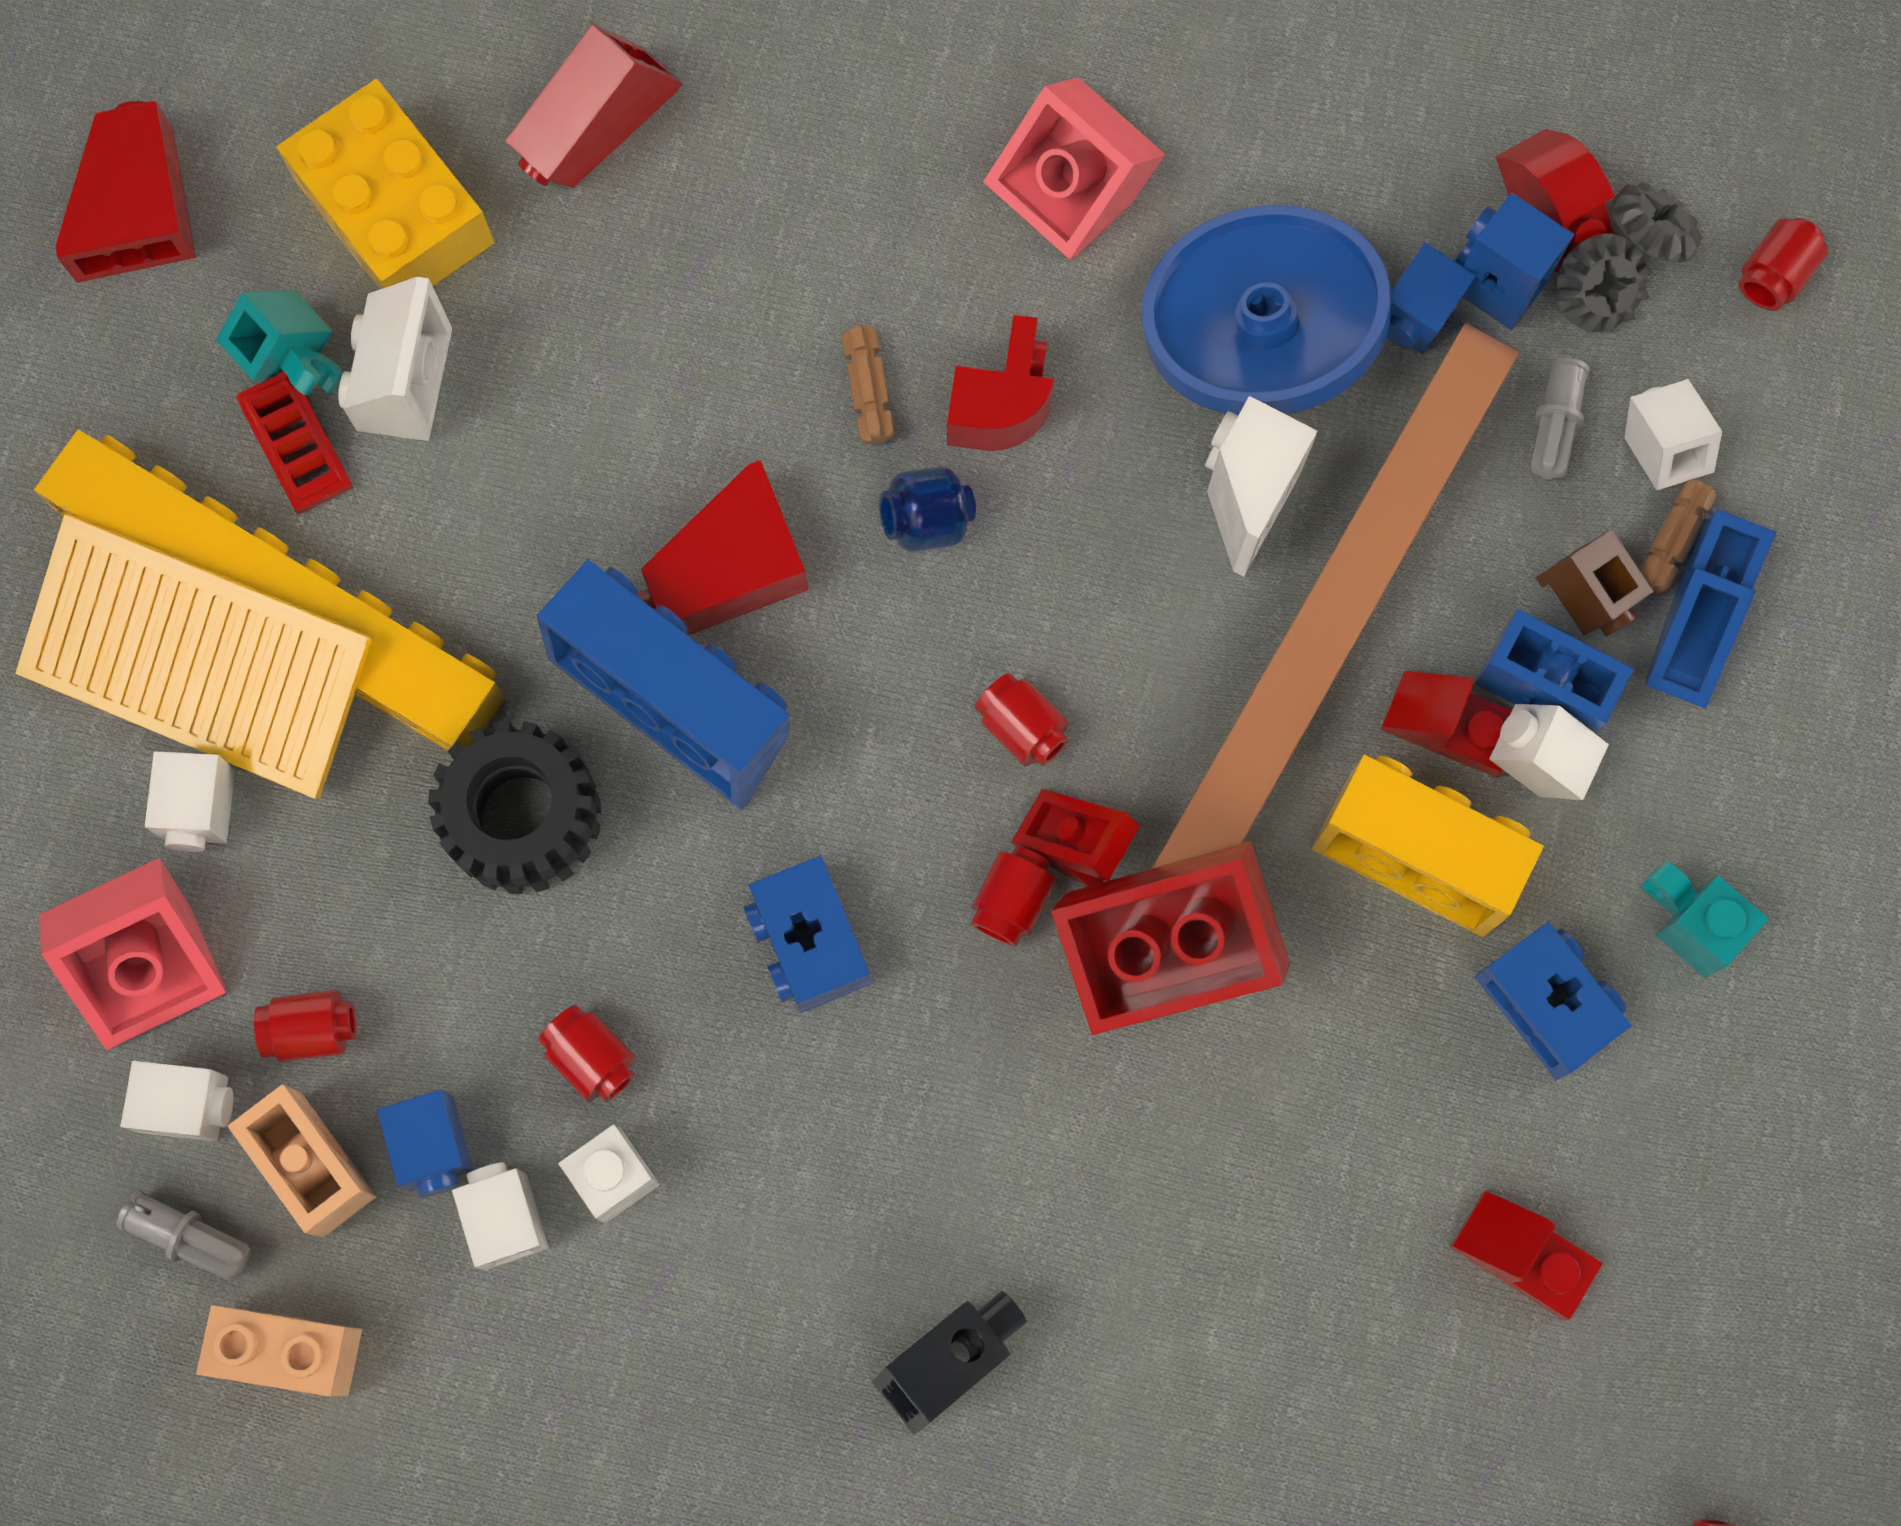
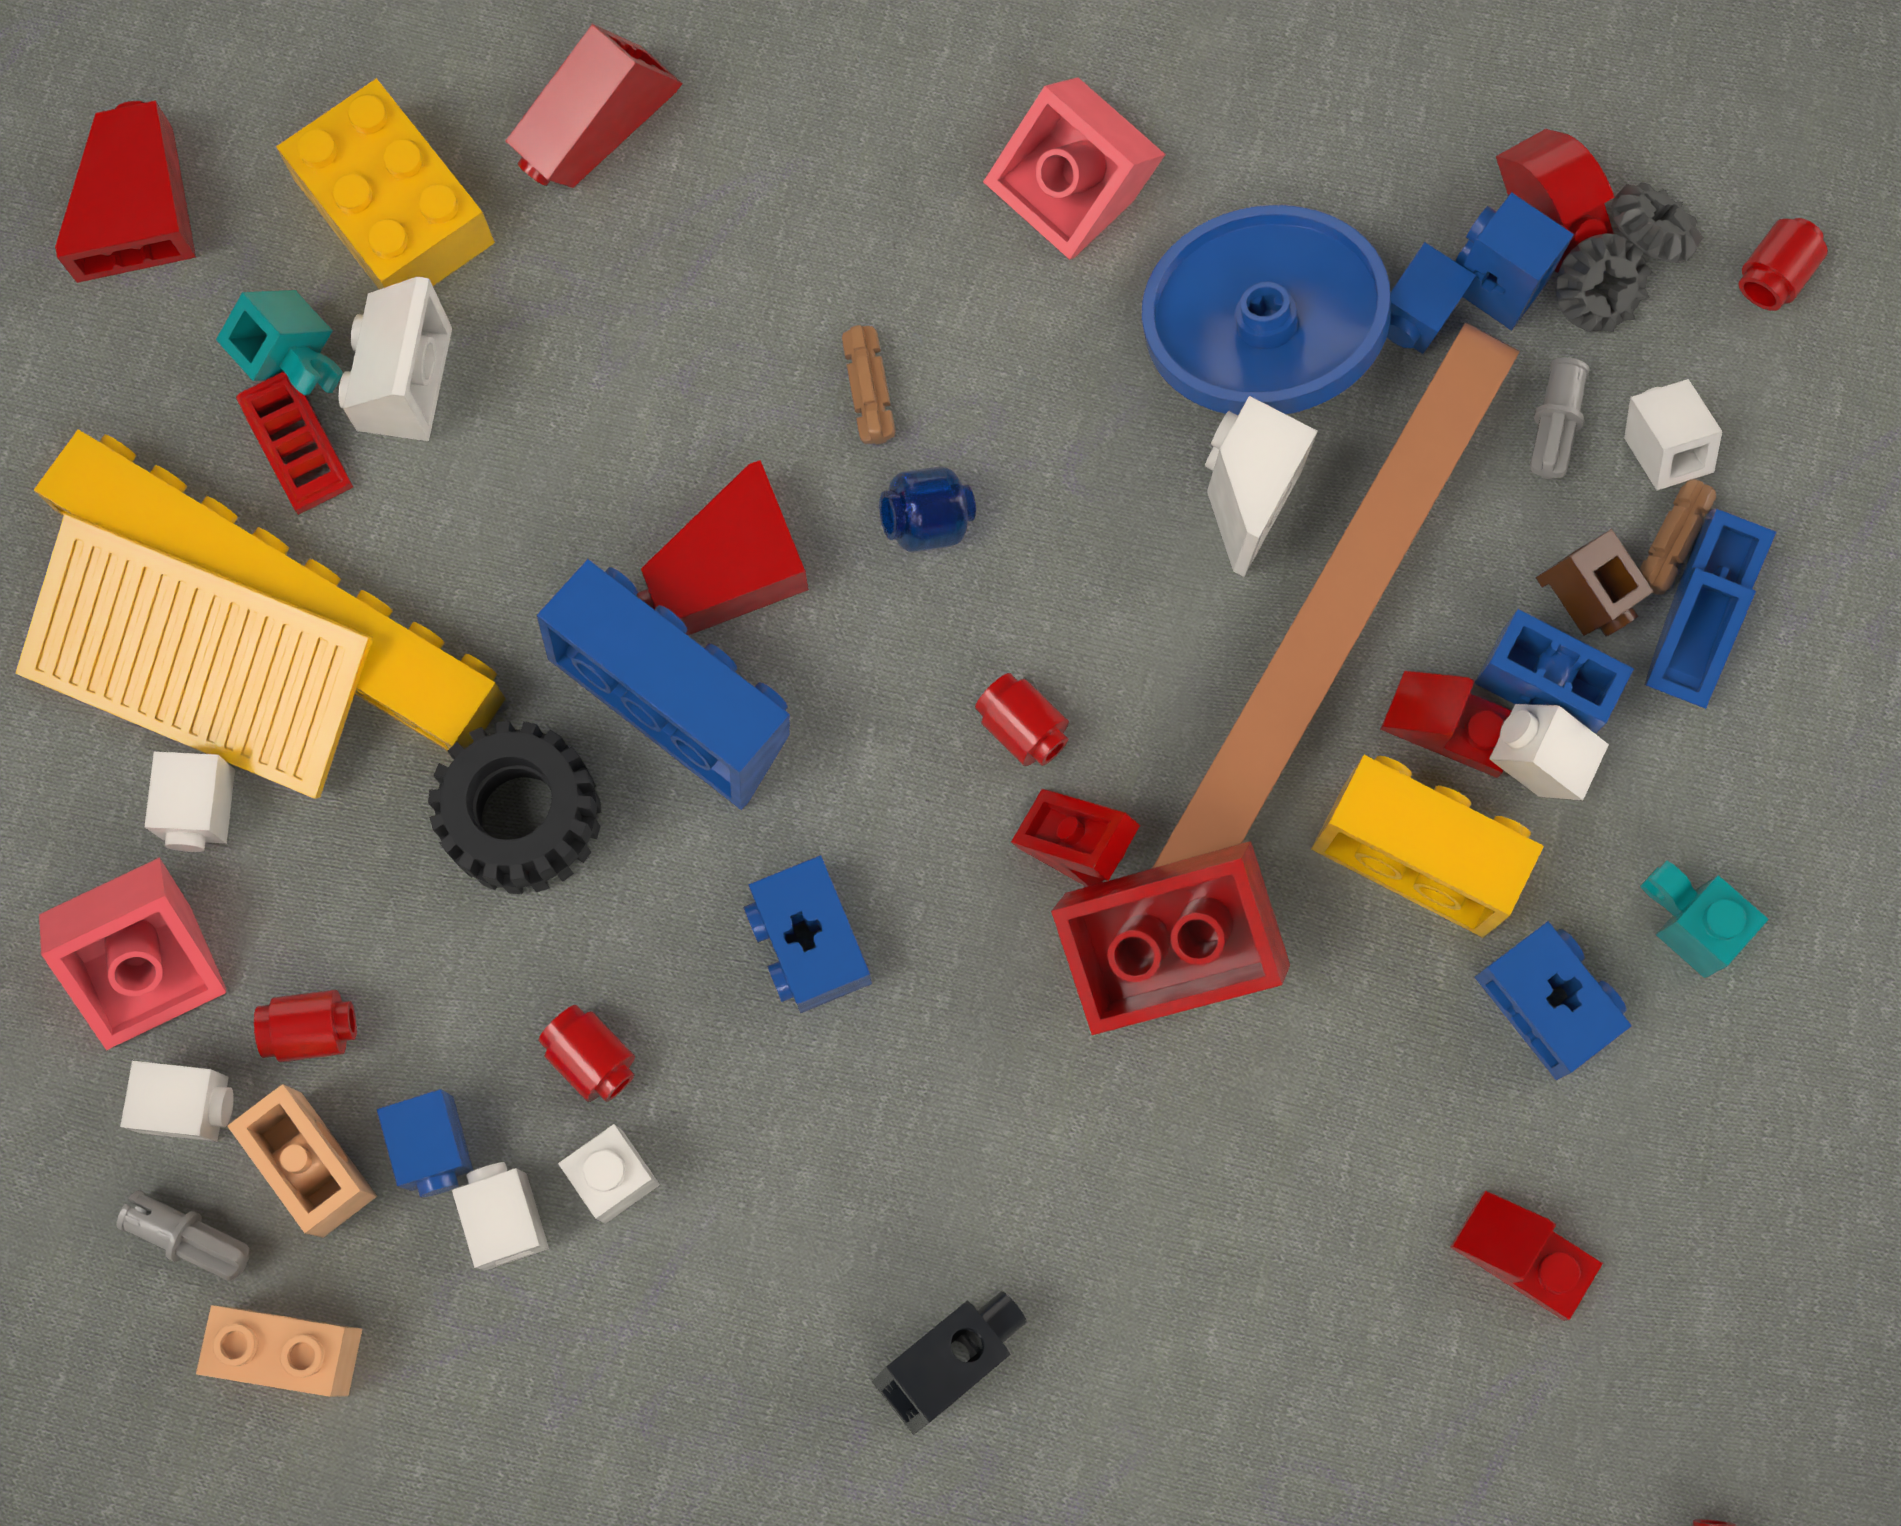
(1002, 408): red brick -> none
(1012, 895): red brick -> none

